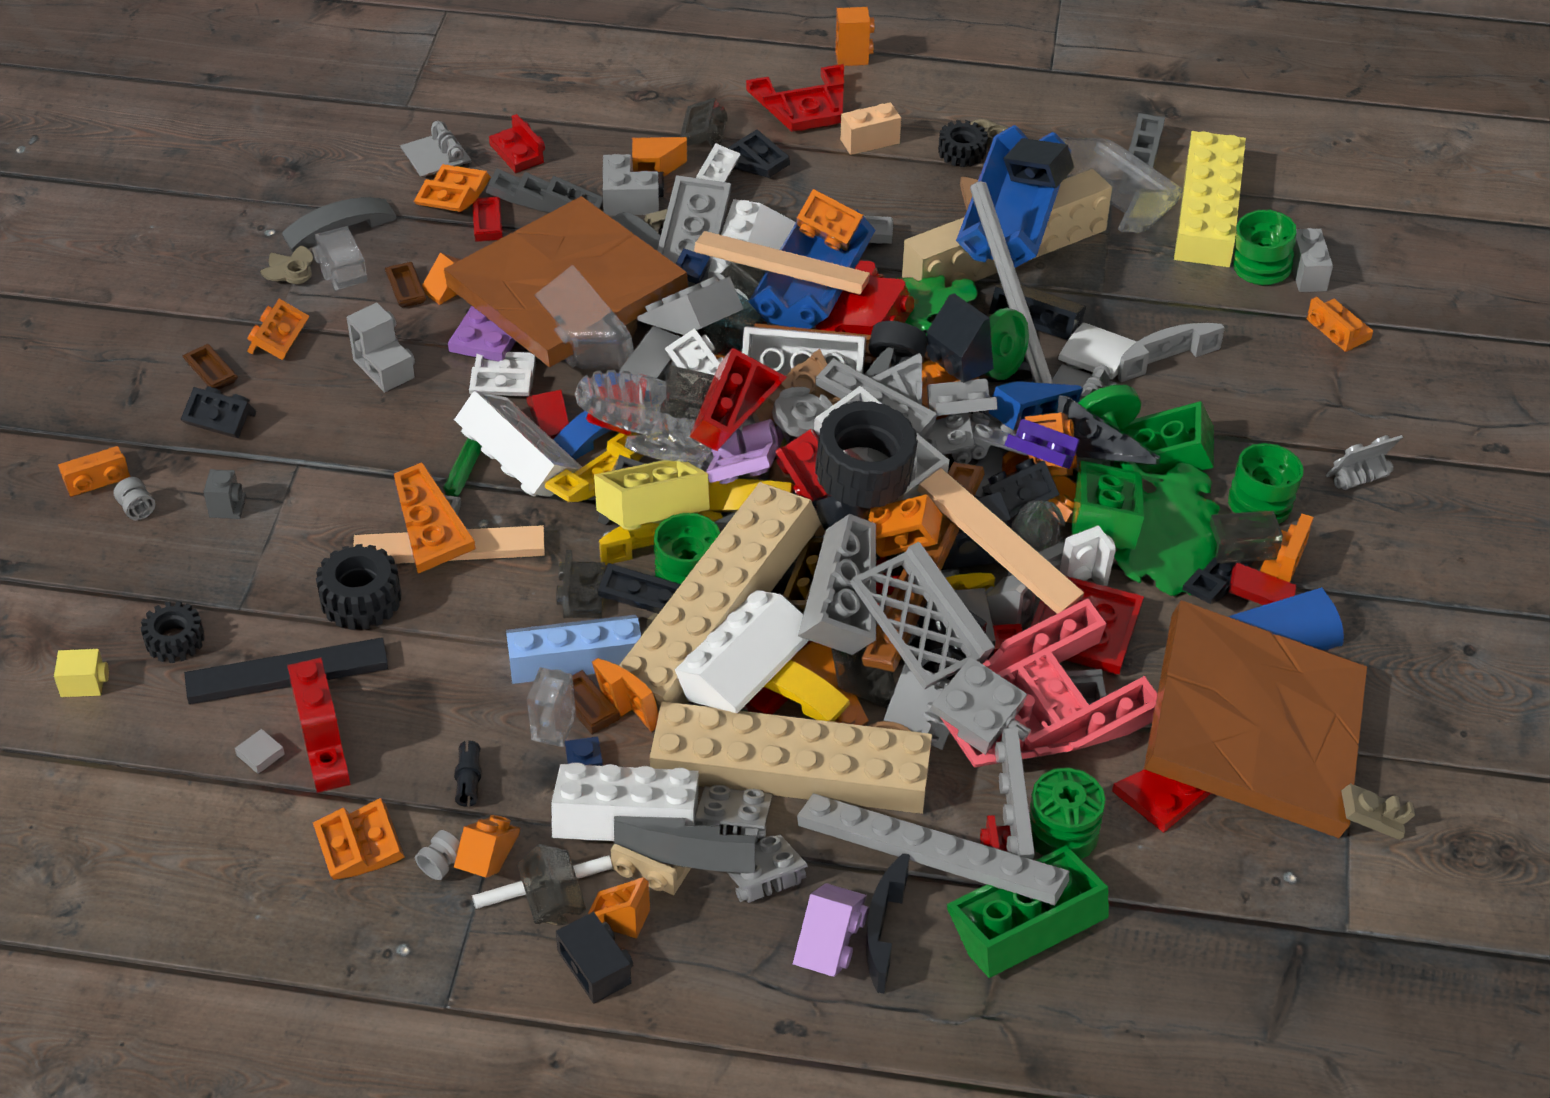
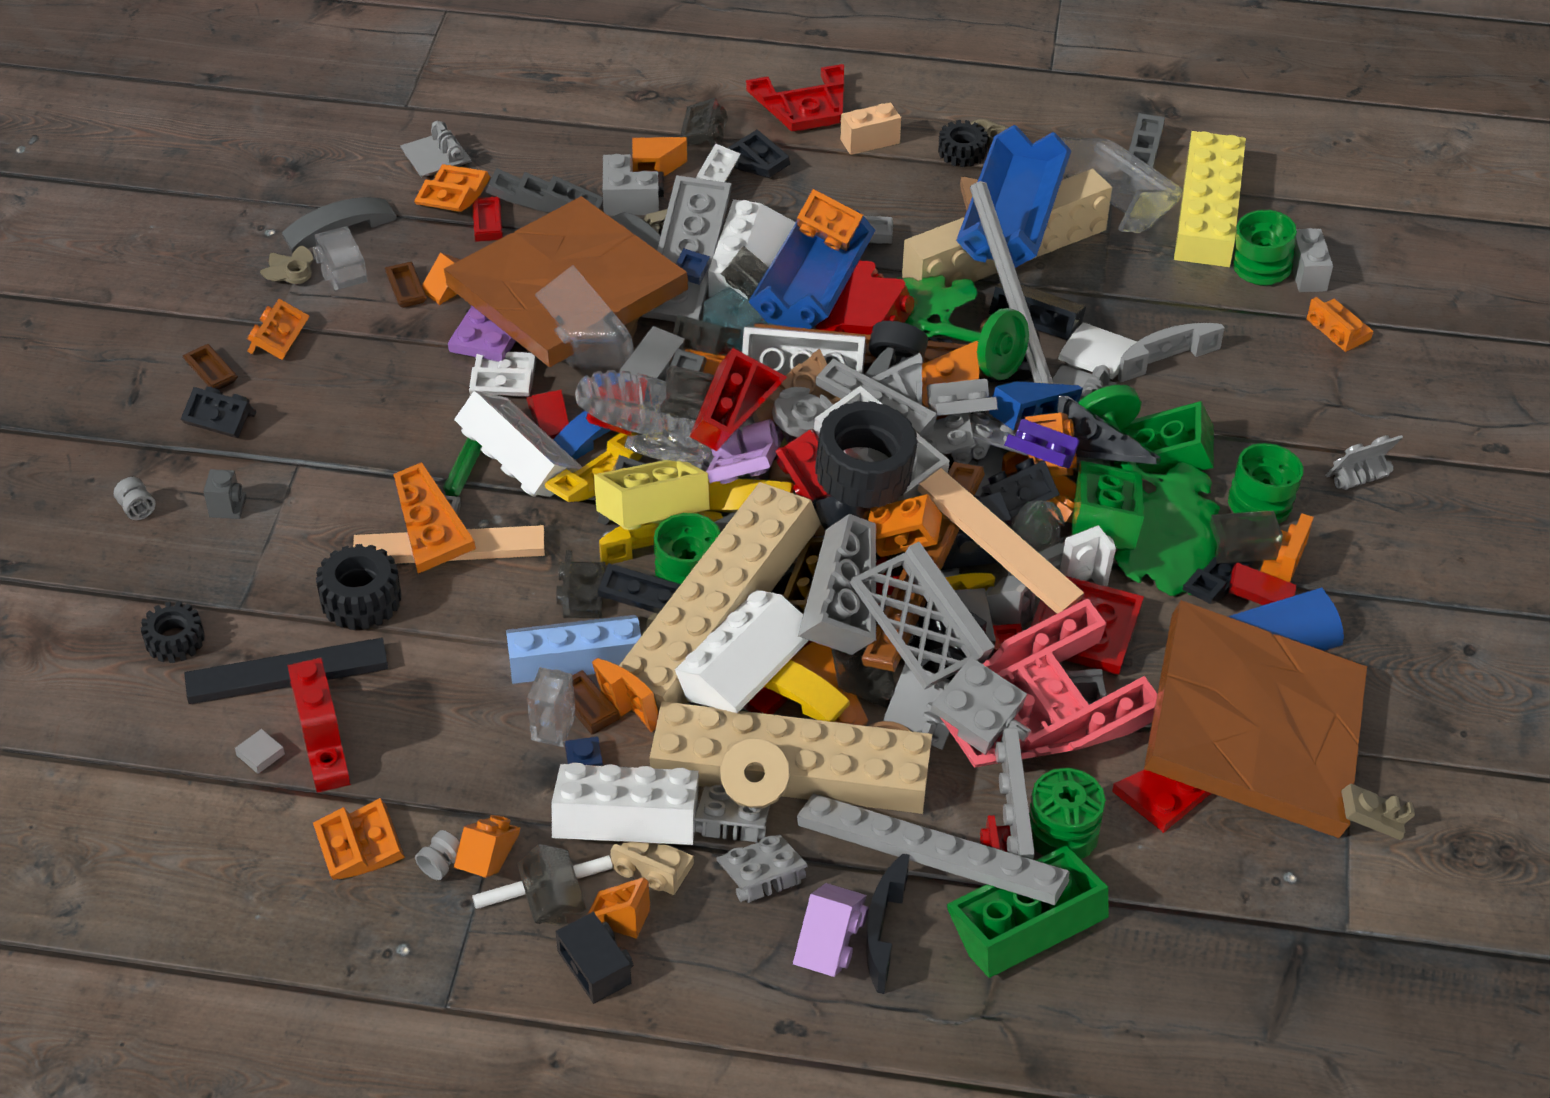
(80, 673): light yellow brick -> none
(94, 471): orange bracket -> none
(378, 349): light grey brick -> none
(467, 773): black pin -> none
(518, 145): red bracket -> none
(685, 846): dark grey slope -> none
(694, 306): light grey slope -> none
(694, 353): white bracket -> none
(755, 752): none -> tan tile
(782, 262): light nougat tile -> none
(853, 36): orange brick -> none
(960, 340): black slope -> none
(1039, 162): black brick -> none

